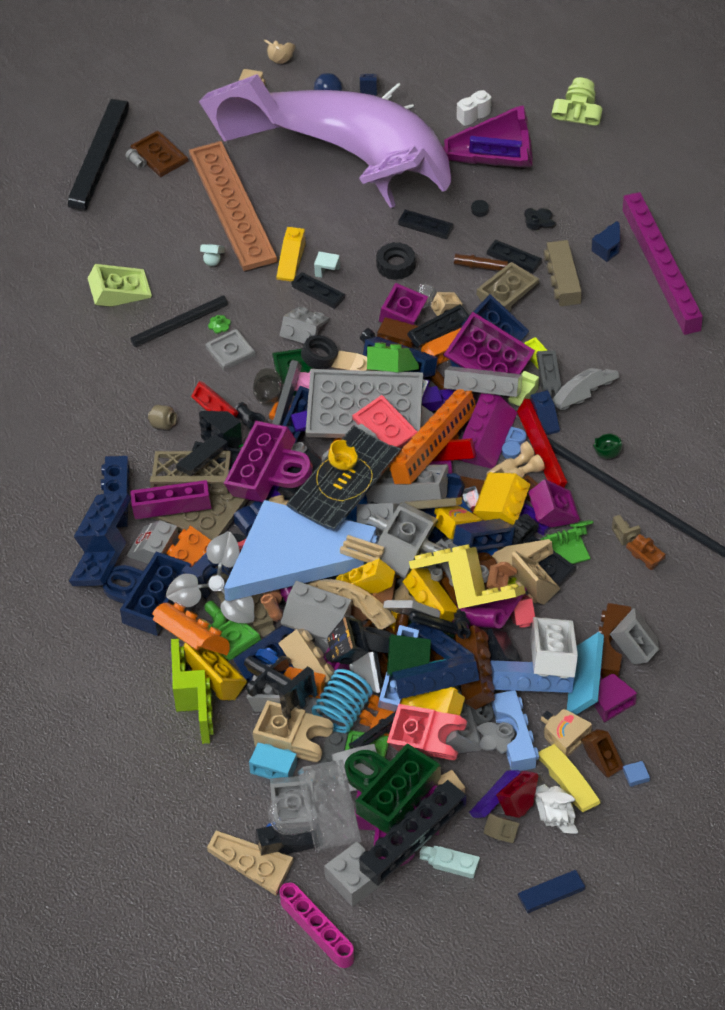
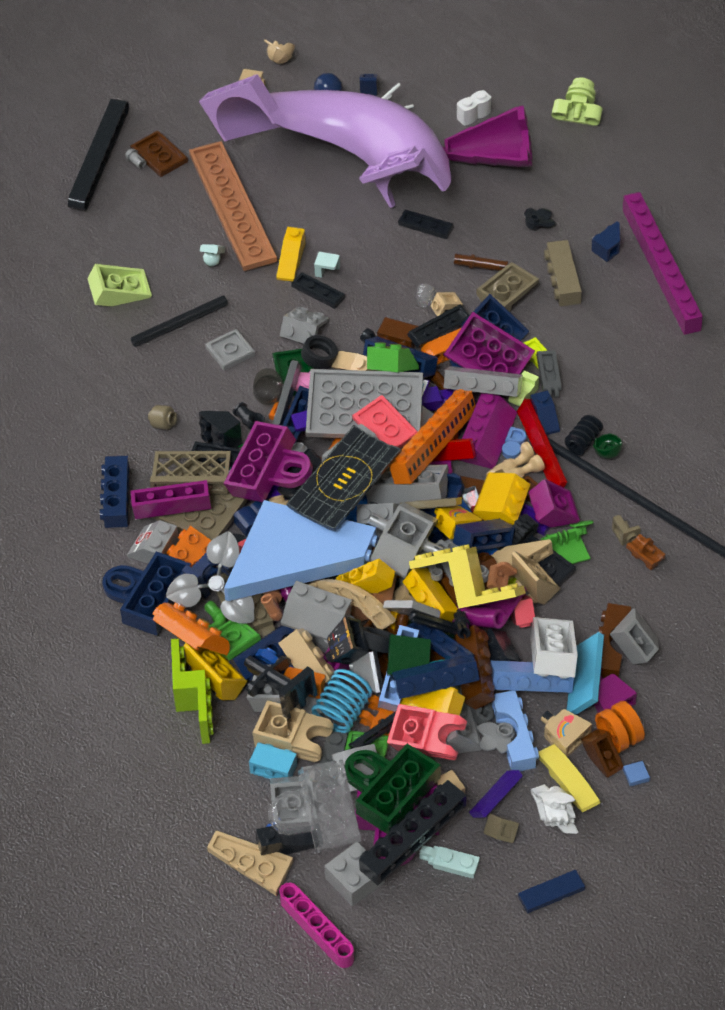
(100, 539): dark blue bracket -> none
(202, 455): black tile -> none
(211, 400): red tile -> none
(219, 324): bright green plant -> none
(342, 456): yellow hair -> none
(363, 547): tan tile -> none
(395, 271): black tyre -> none
(403, 304): magenta slope -> none
(479, 208): black tile -> none
(495, 146): dark purple tile -> none
(512, 254): black tile -> none
(519, 794): dark red slope -> none
(580, 386): light grey slope -> none
(583, 434): none -> black piece
(621, 724): none -> orange wheel

